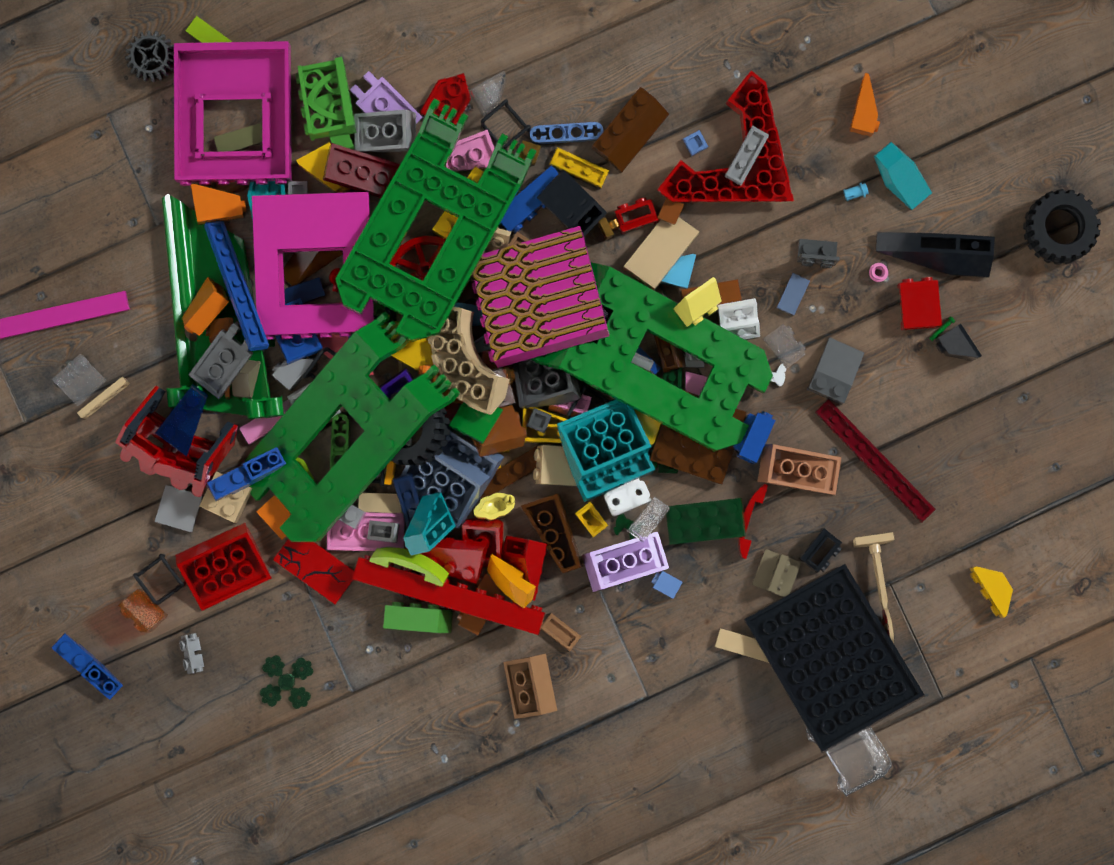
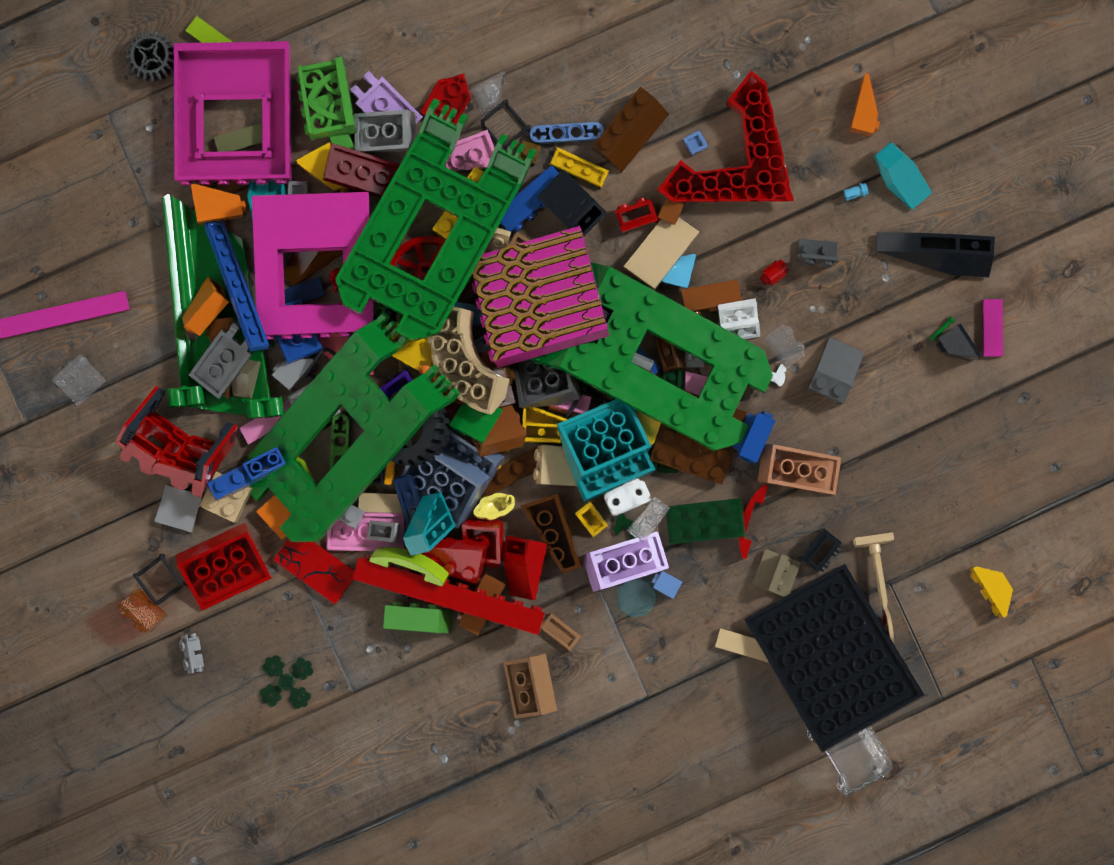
(87, 665): blue slope -> none
(103, 398): tan tile -> none
(182, 421): clear blue wedge -> none
(510, 581): light orange slope -> none
(539, 420): dark grey tile -> none
(607, 228): pearl gold tile -> none
(636, 598): none -> clear light blue tile
(699, 303): light yellow slope -> none
(746, 155): light grey tile -> none
(774, 272): none -> red brick
(793, 294): sand blue tile -> none
(875, 461): dark red tile -> none
(882, 268): bright pink plate -> none
(920, 304): red panel -> none
(992, 327): none -> dark pink tile
(1085, 219): black tyre -> none

